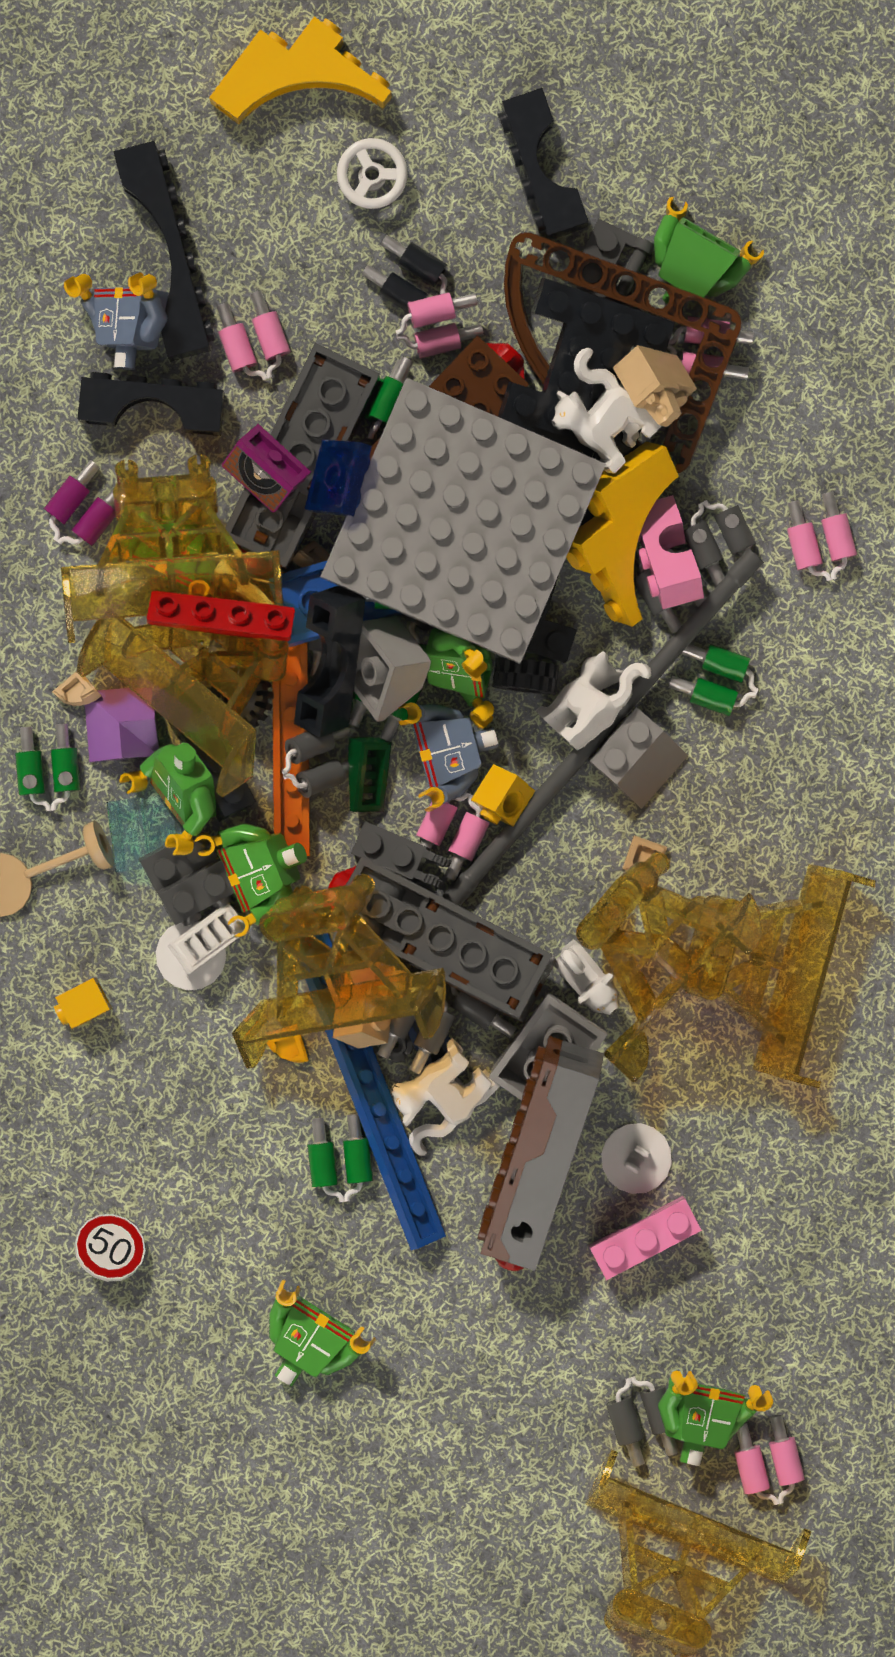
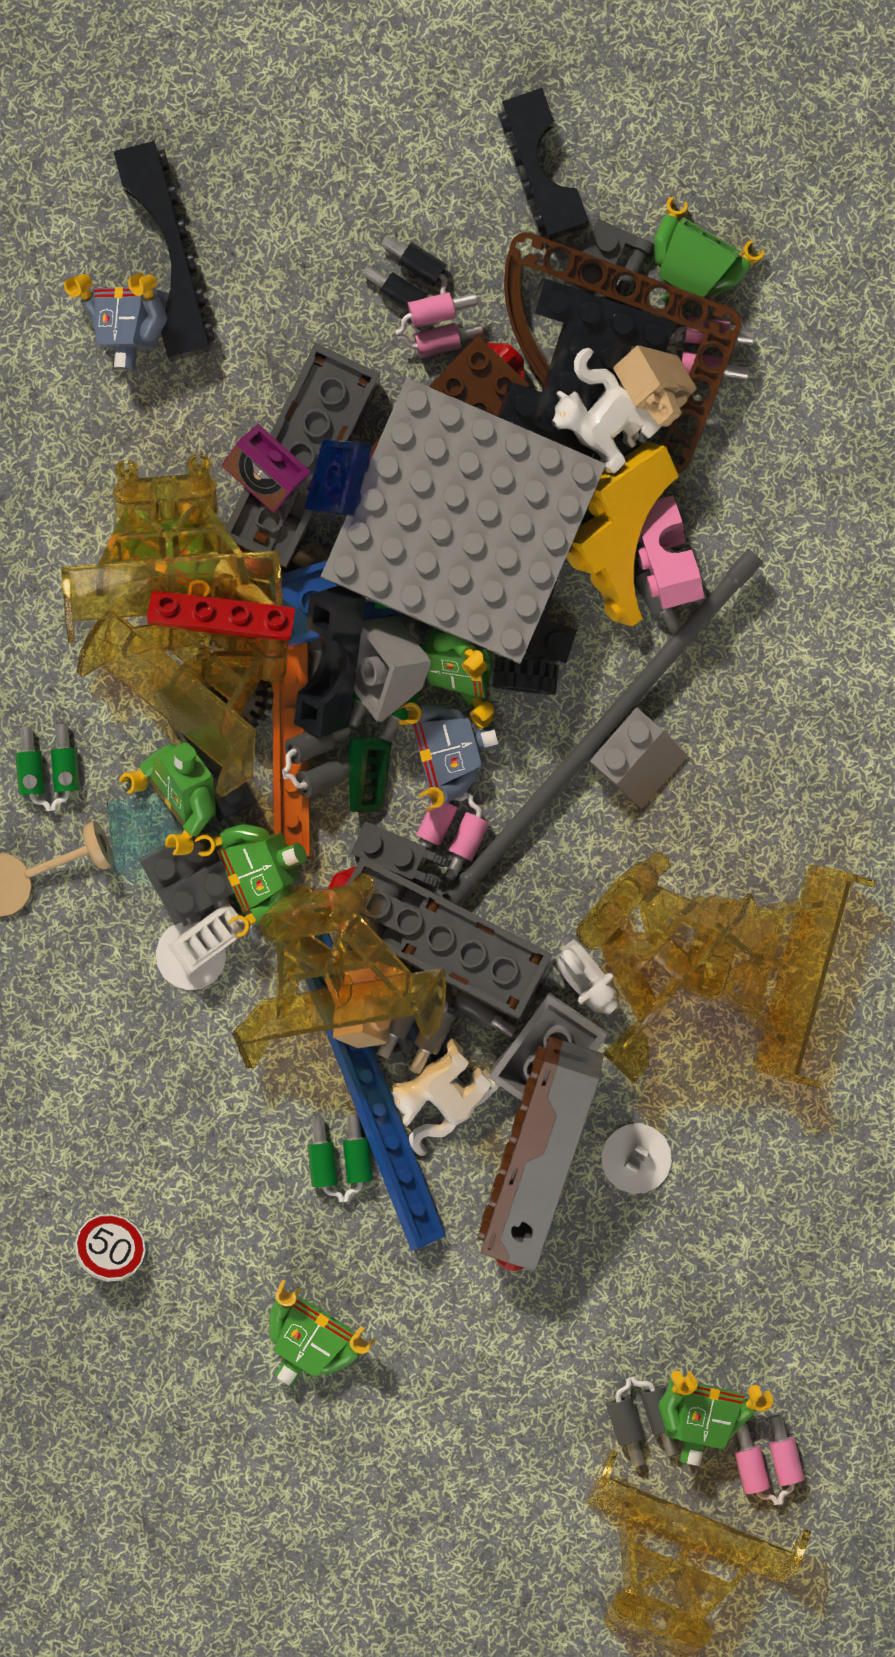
(69, 498): magenta piece -> none
(76, 691): tan tile -> none
(82, 1003): yellow brick -> none
(106, 400): black arch -> none
(120, 726): medium lavender slope -> none
(237, 342): bright pink piece -> none
(289, 1048): yellow tile -> none
(312, 62): yellow arch -> none
(386, 396): green piece -> none
(399, 173): white piece -> none
(502, 796): yellow brick -> none
(587, 704): white animal -> none
(641, 850): tan tile -> none
(645, 1238): bright pink arch -> none
(704, 544): dark grey piece -> none
(711, 694): green piece -> none
(836, 532): bright pink piece -> none

